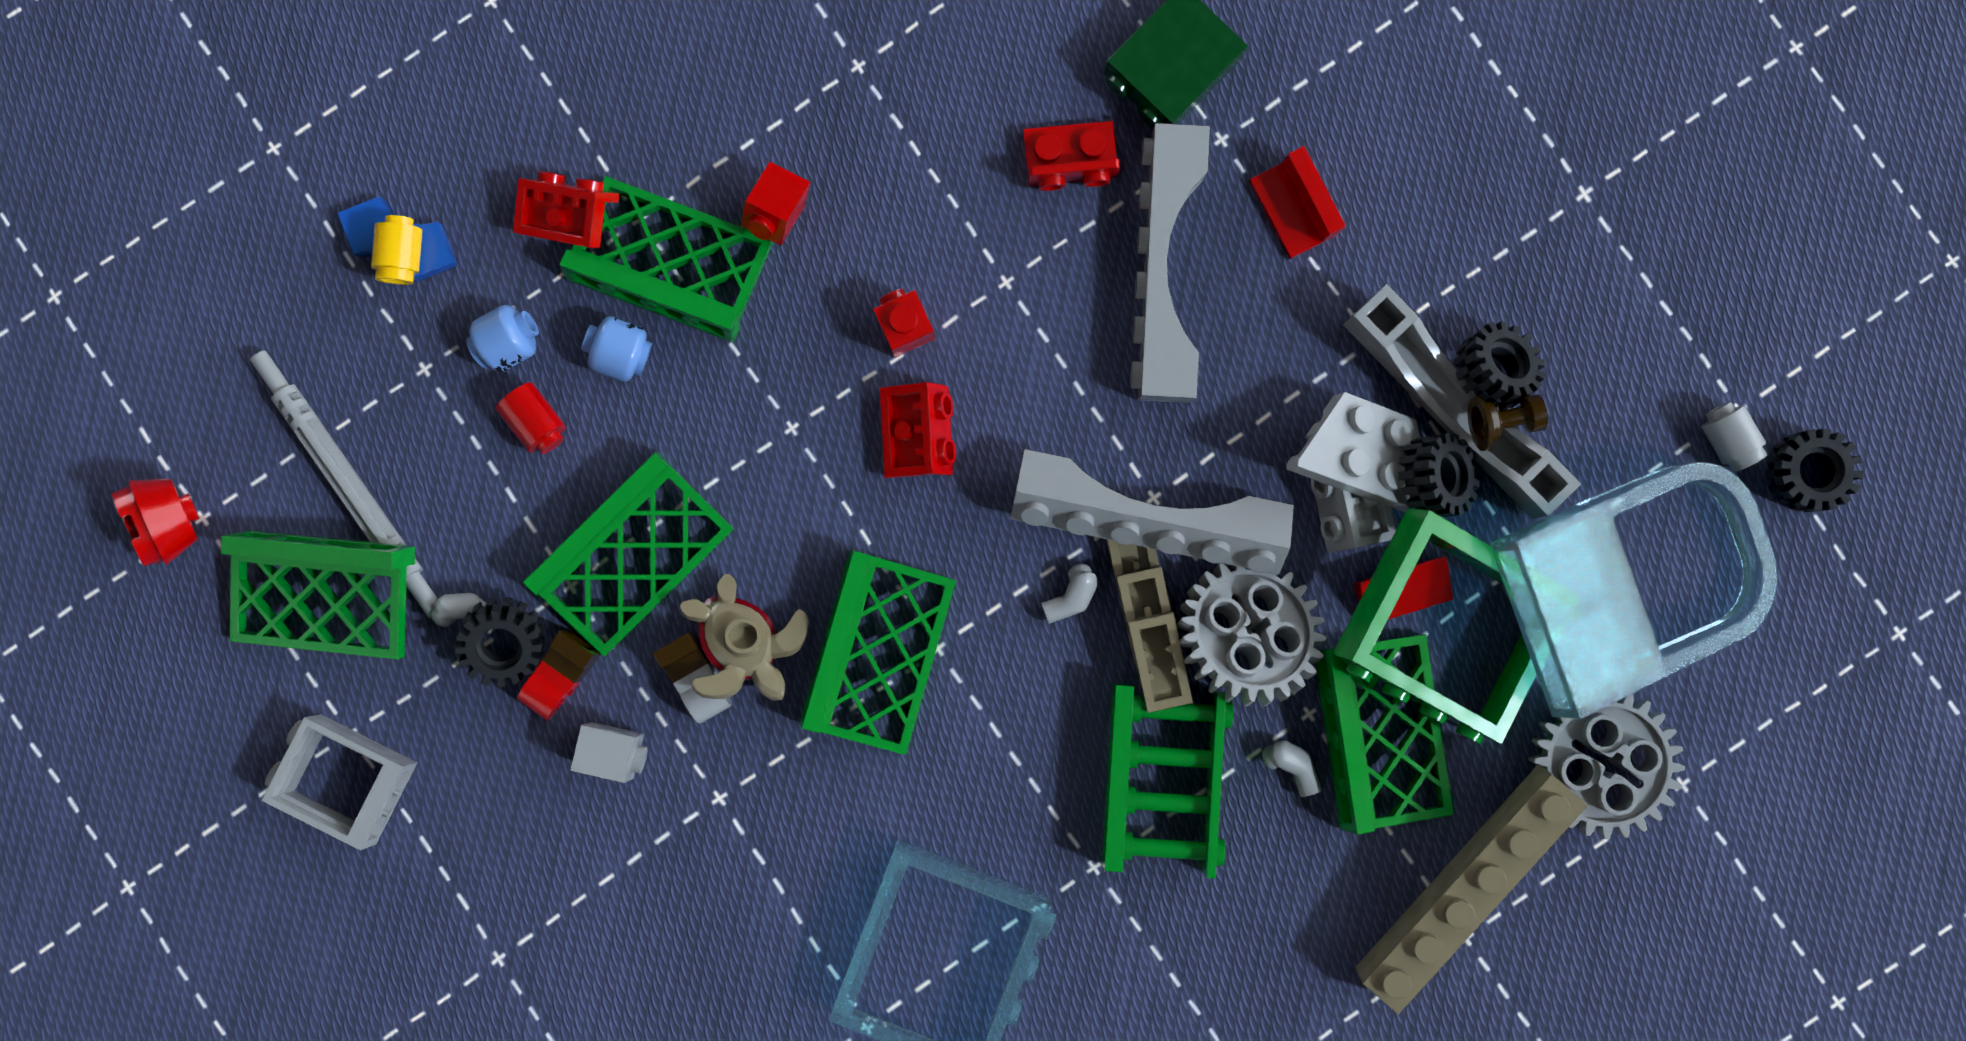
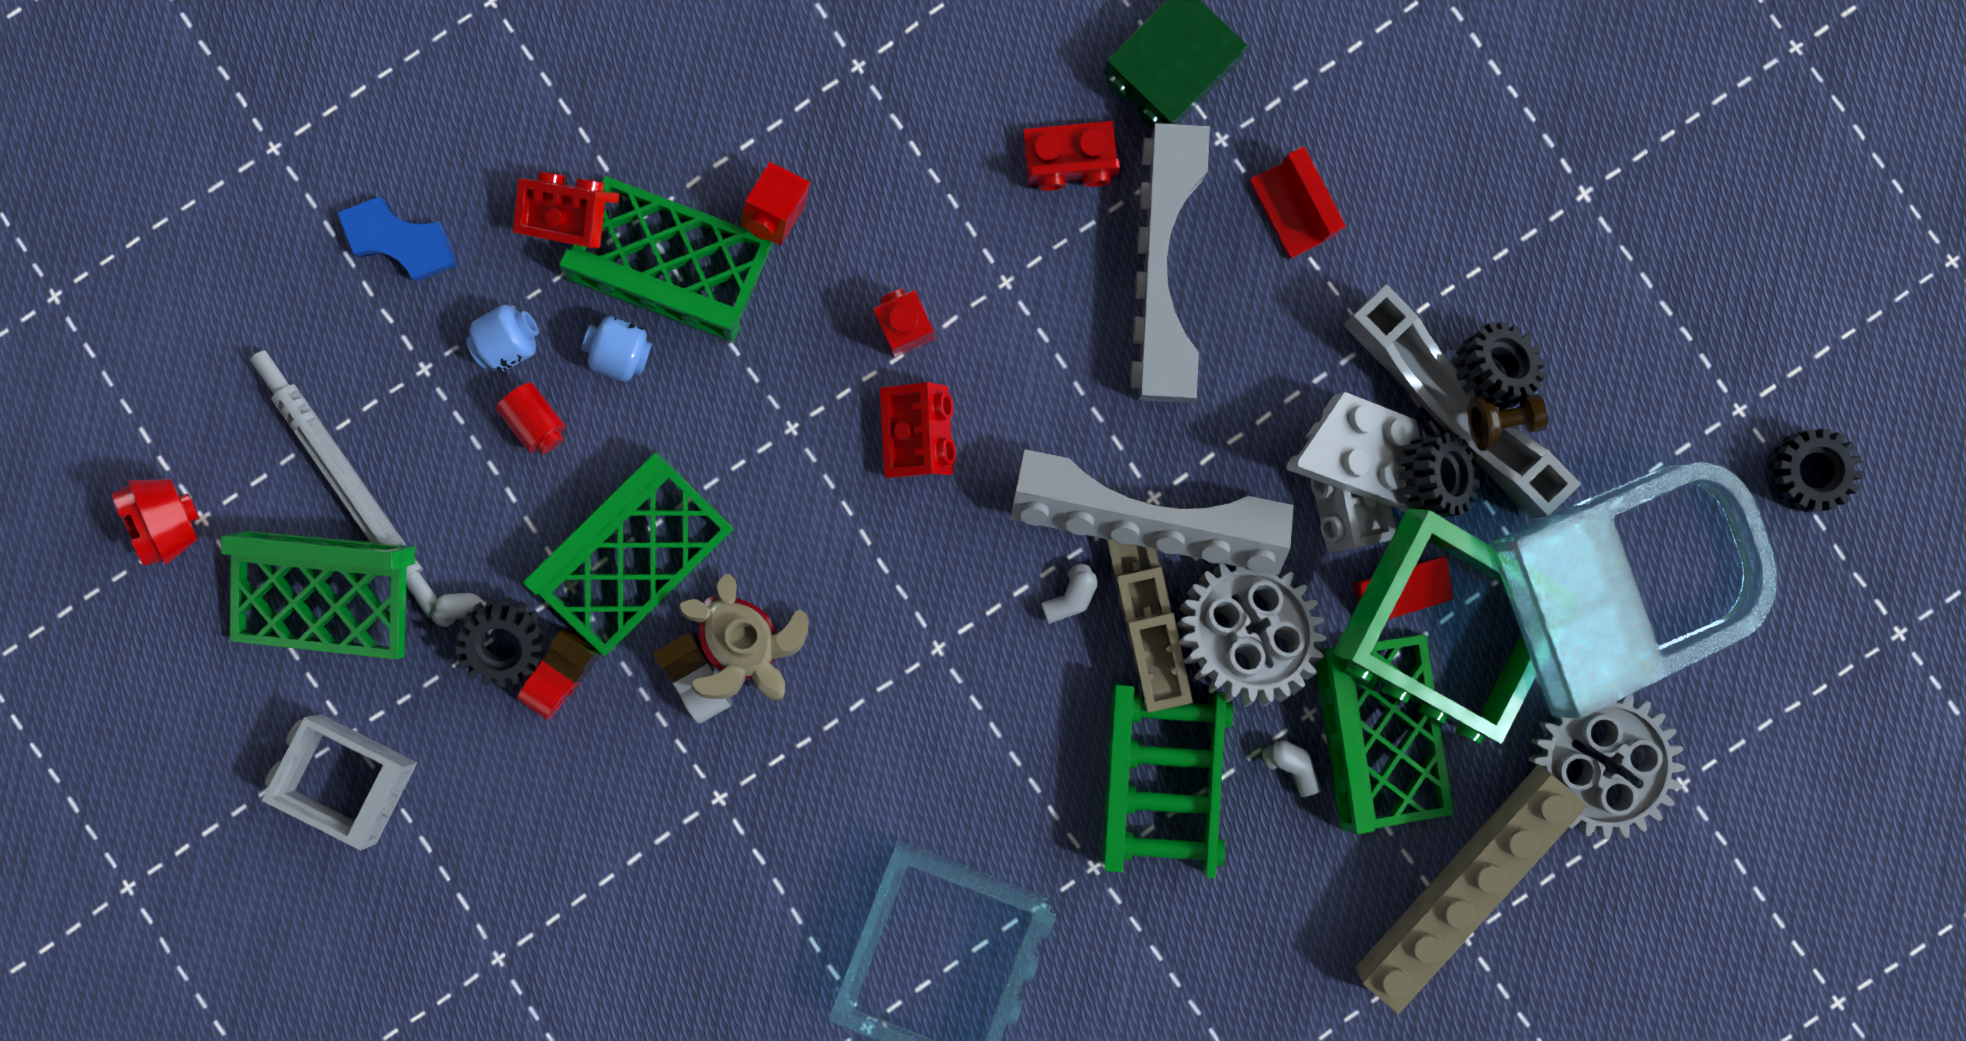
(396, 250): yellow brick -> none
(609, 752): light grey brick -> none
(839, 640): green fence -> none
(1734, 436): light grey brick -> none

